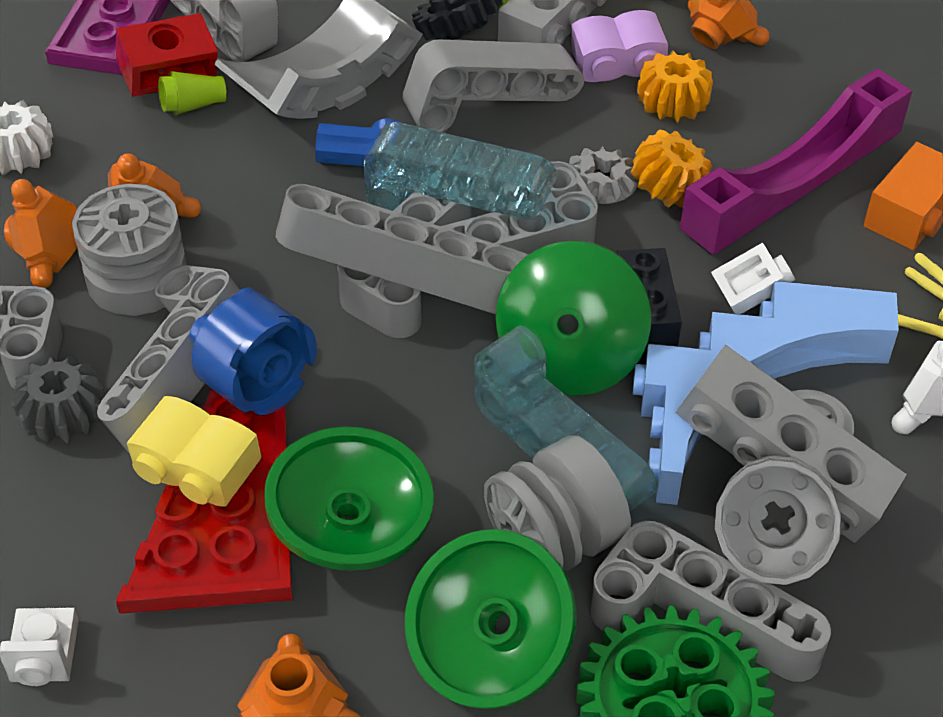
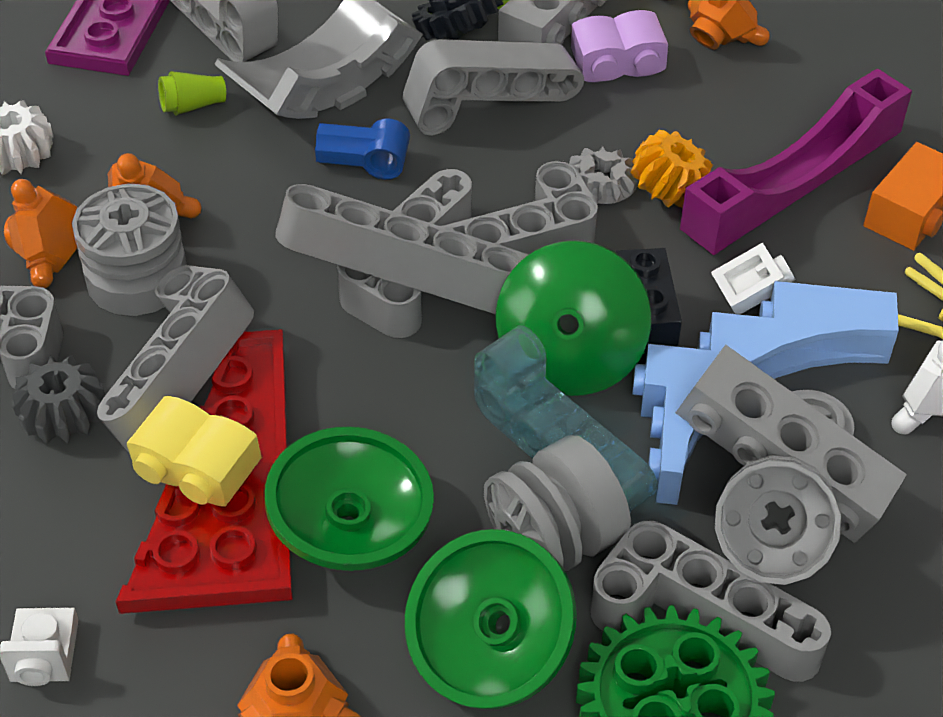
(164, 46): red brick -> none
(252, 352): blue brick -> none
(455, 170): clear light blue beam -> none
(675, 86): light orange gear -> none

